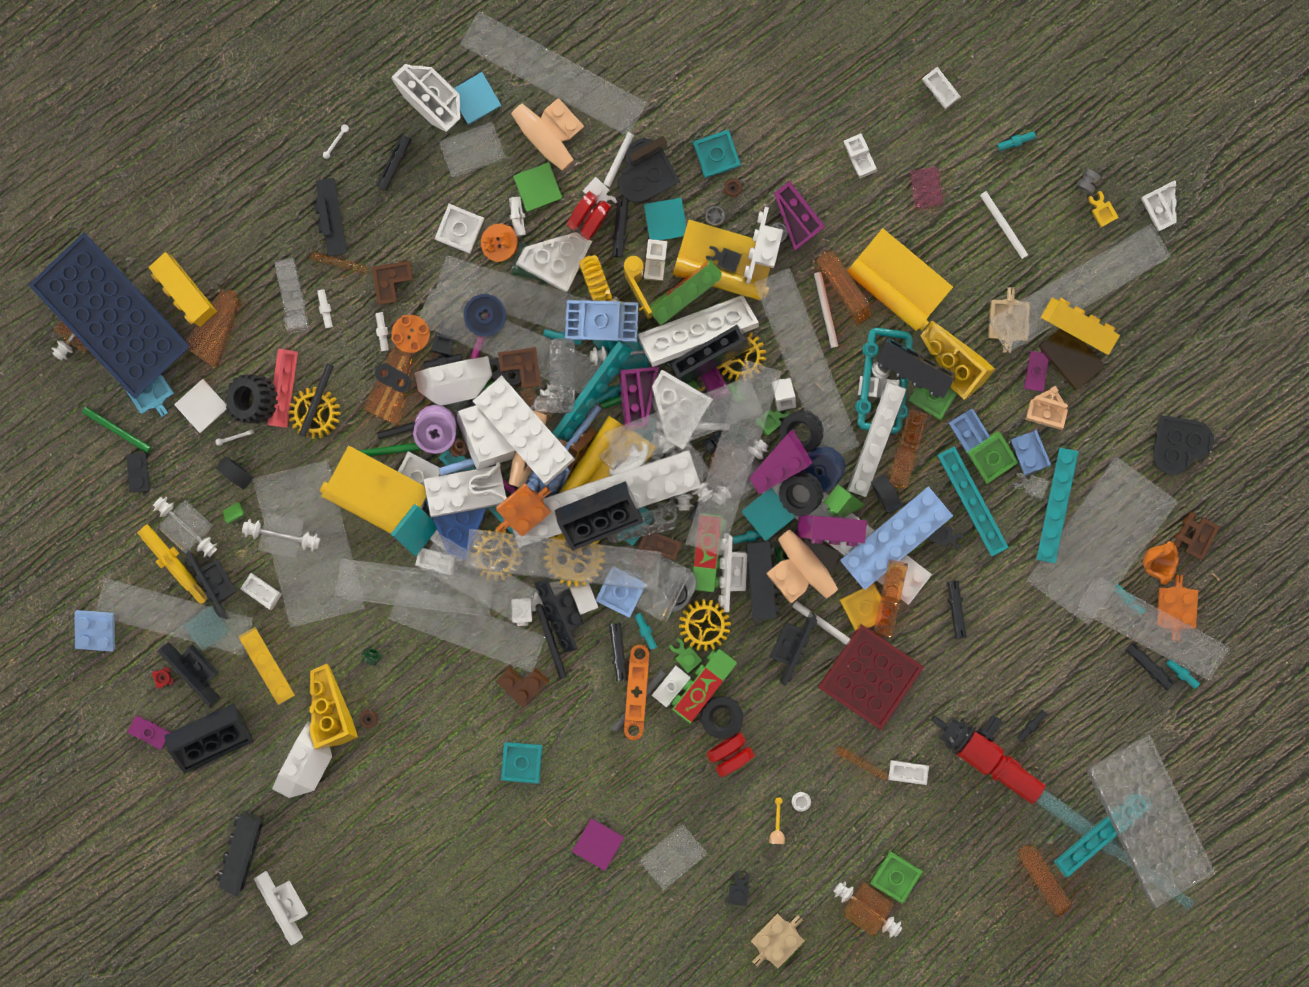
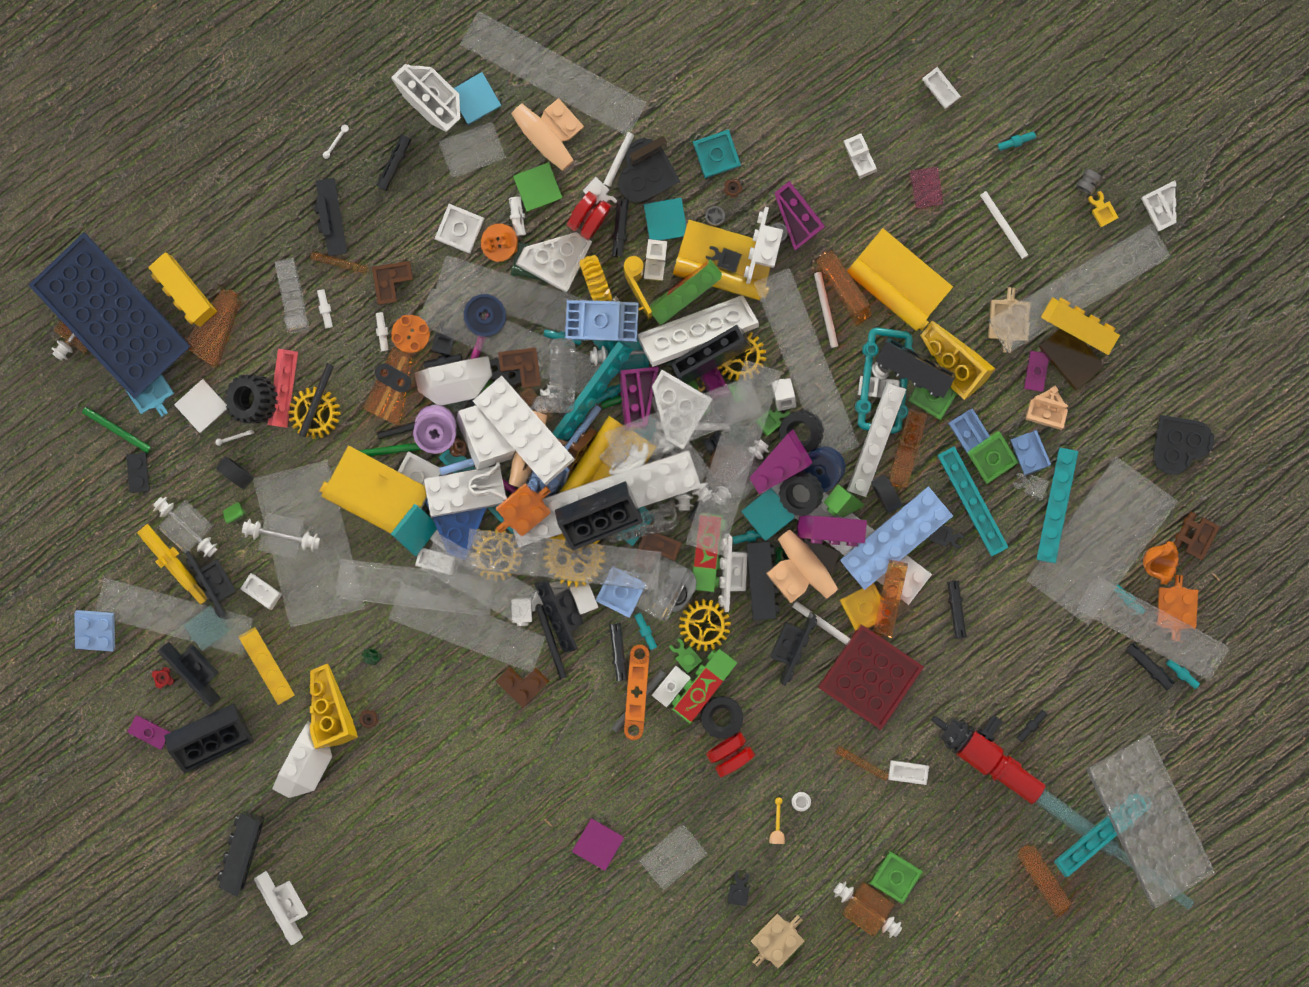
(521, 762): teal tile -> none

